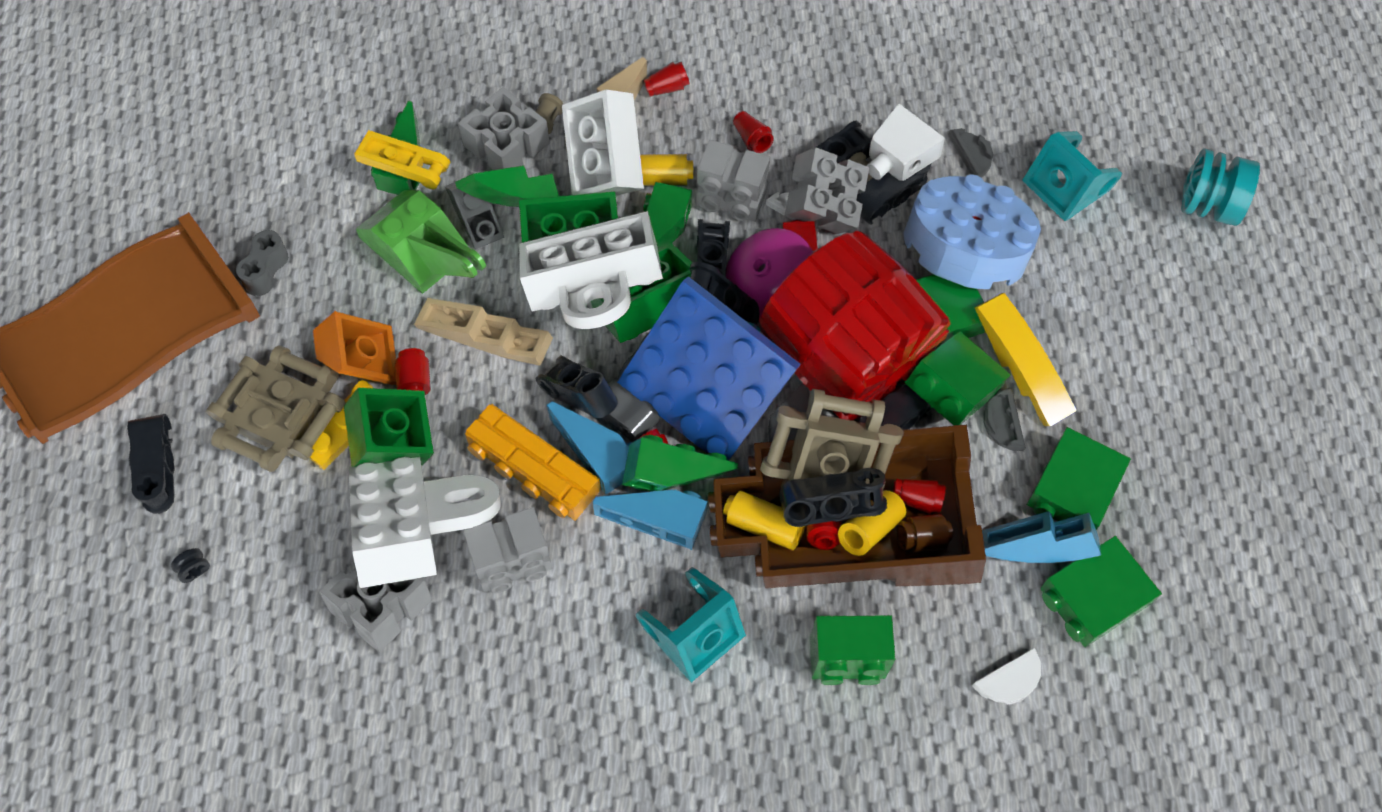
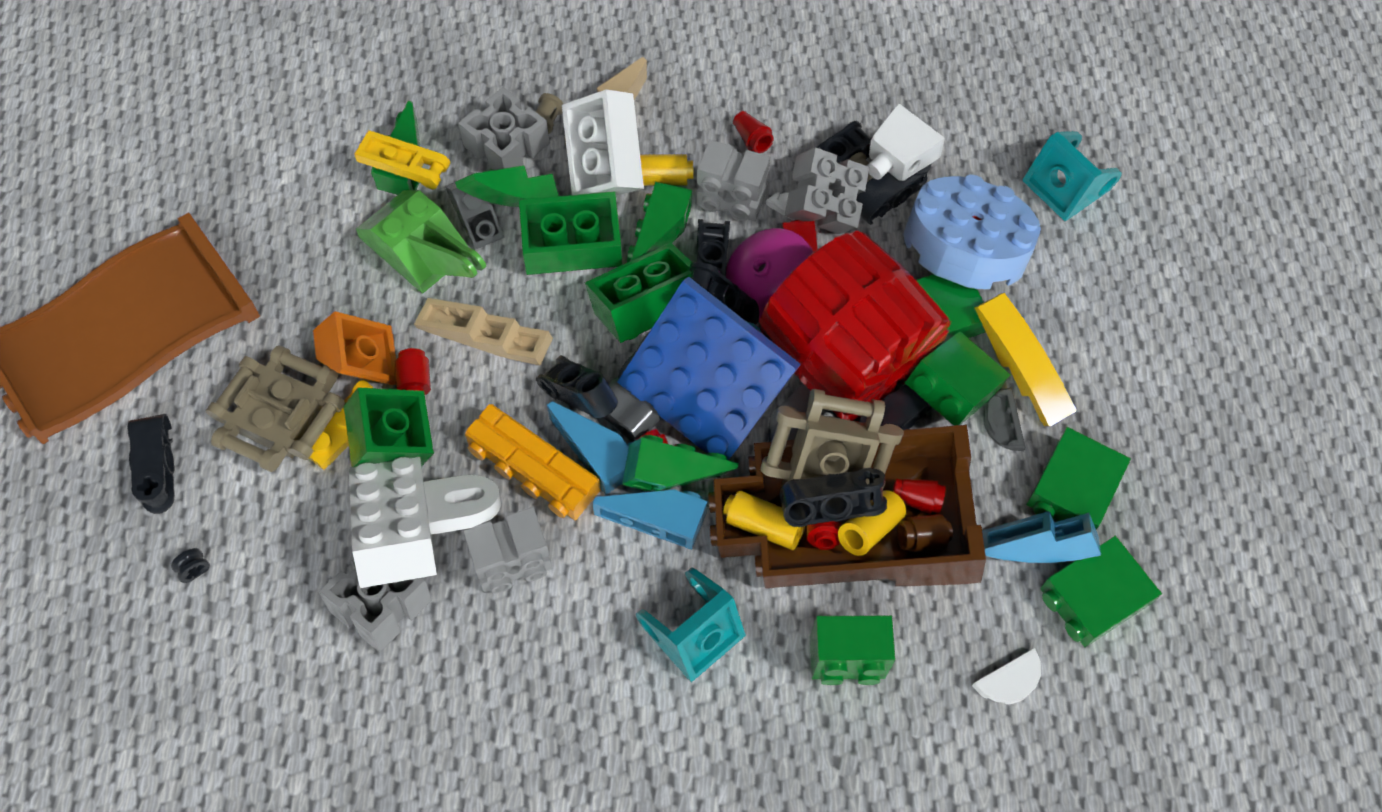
(262, 263): dark grey axle -> none
(590, 265): white brick -> none
(667, 80): red cone -> none
(973, 150): dark grey tile -> none
(1227, 189): teal wheel -> none

